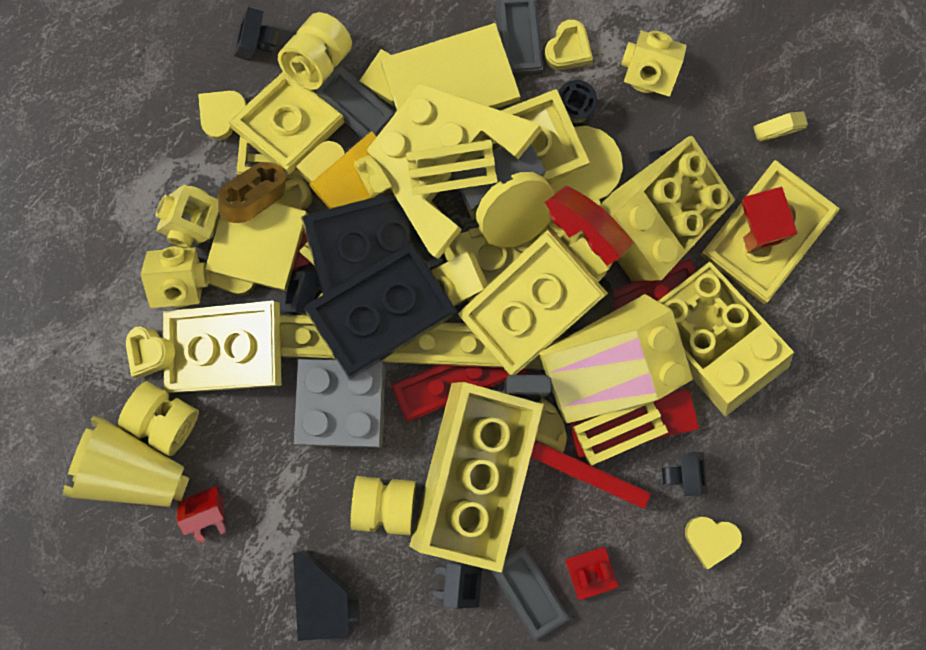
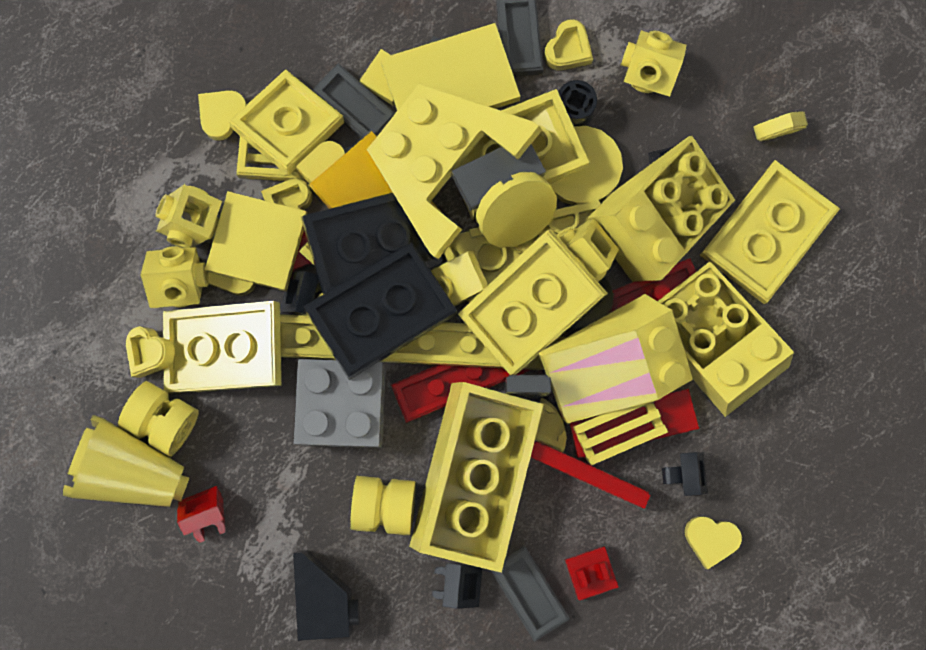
(249, 189): pearl gold beam -> none
(254, 36): black tile -> none
(315, 51): light yellow wheel -> none
(372, 176): light yellow tile -> none
(487, 161): light yellow tile -> none
(577, 212): red slope -> none
(768, 219): red panel -> none

